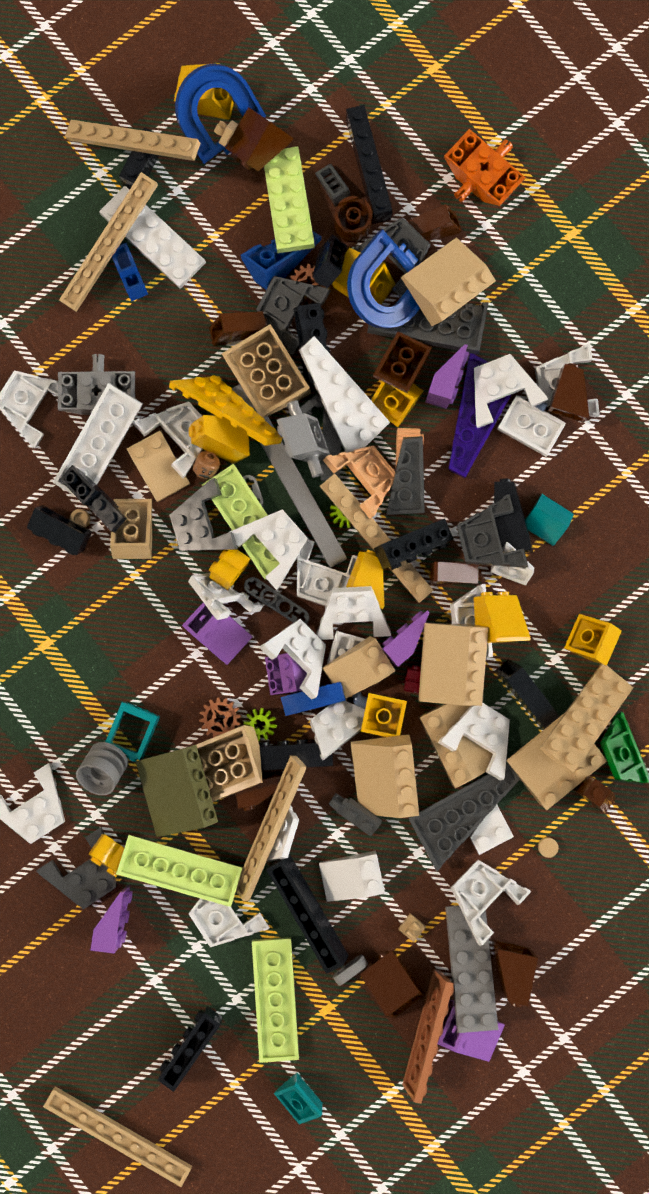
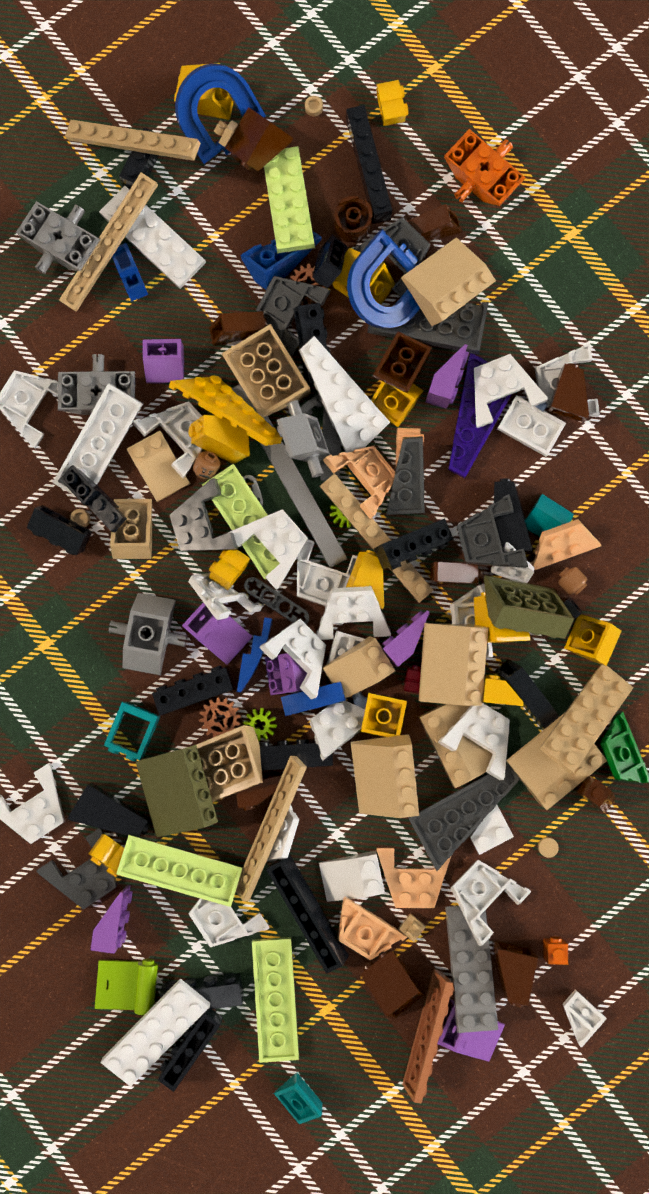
(57, 237): none -> light grey slope
(102, 768): light grey wheel -> none
(109, 813): none -> black slope
(118, 1136): tan plate -> none
(129, 985): none -> lime door
(146, 614): none -> light grey slope
(155, 1032): none -> white plate
(163, 360): none -> medium lavender slope
(192, 691): none -> black brick
(218, 990): none -> black brick
(251, 661): none -> blue slope
(313, 106): none -> tan tile
(340, 192): dark grey slope -> none
(350, 970): light grey beam -> none
(356, 814): dark grey hinge -> none
(365, 931): none -> light nougat wing
(391, 103): none -> yellow brick
(411, 885): none -> light nougat wing
(499, 692): none -> yellow slope
(526, 608): none -> olive slope
(555, 950): none -> orange brick
(563, 543): none -> light nougat wing
(572, 580): none -> medium nougat head
(572, 607): none -> black tile
(582, 1017): none -> white wing

